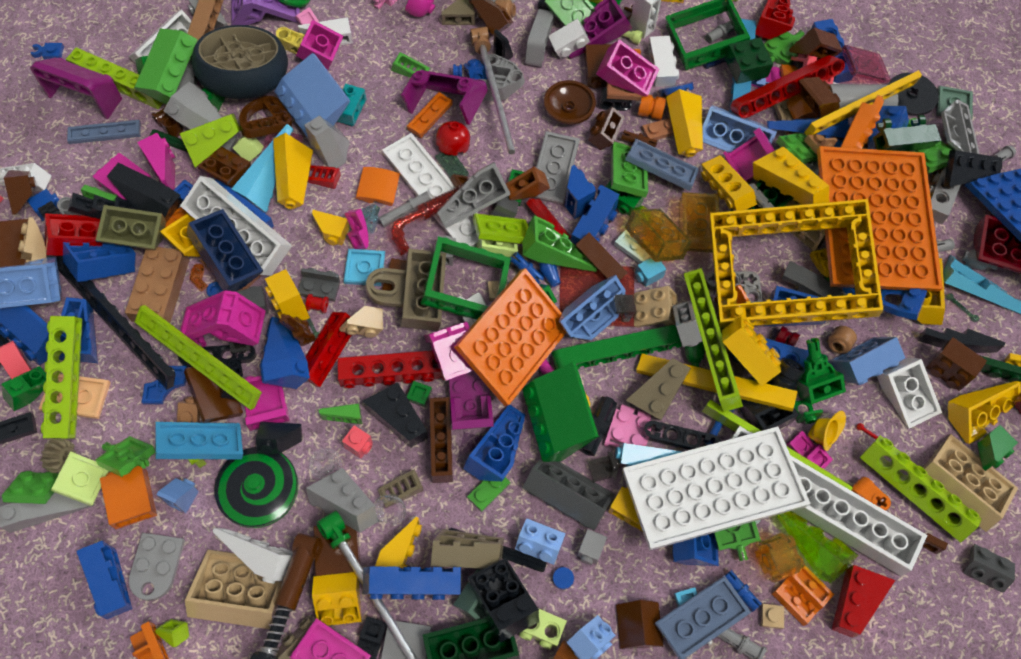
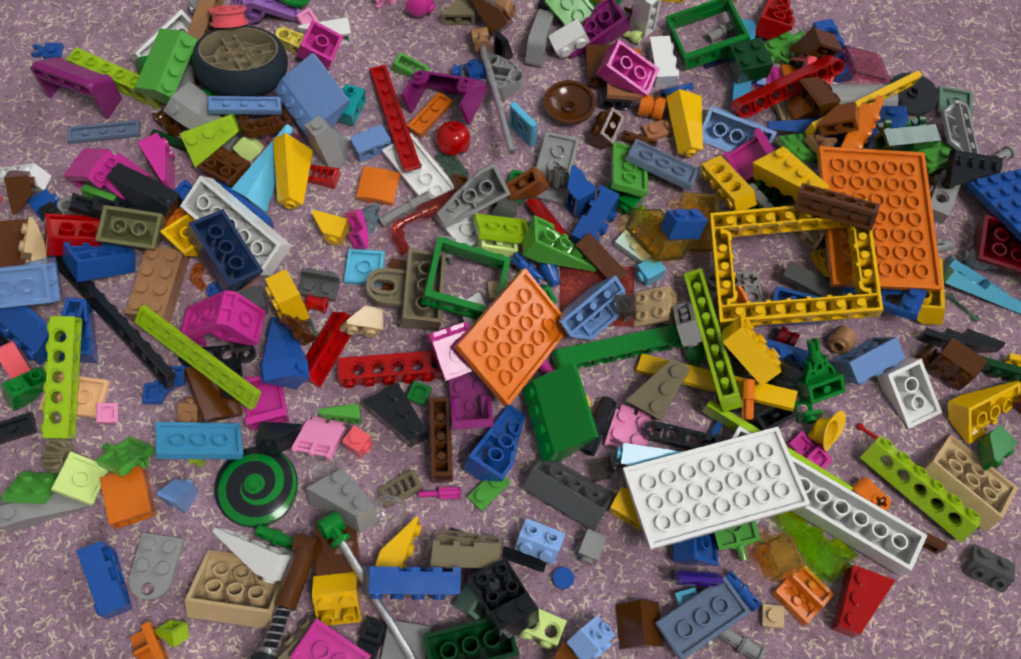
(91, 166): none -> dark pink panel
(107, 413): none -> bright pink tile
(228, 16): none -> coral wheel
(244, 105): none -> medium blue tile
(274, 536): none -> green pin
(319, 437): none -> bright pink plate
(370, 143): none -> medium blue brick
(395, 119): none -> red tile
(443, 493): none -> dark pink axle
(522, 124): none -> medium azure tile
(558, 176): none -> flat silver gear
(683, 224): none -> blue brick
(697, 578): none -> dark purple slope
(748, 399): none -> orange axle
(836, 206): none -> reddish brown fence
(840, 120): none -> dark orange slope
(926, 354): none -> reddish brown pin

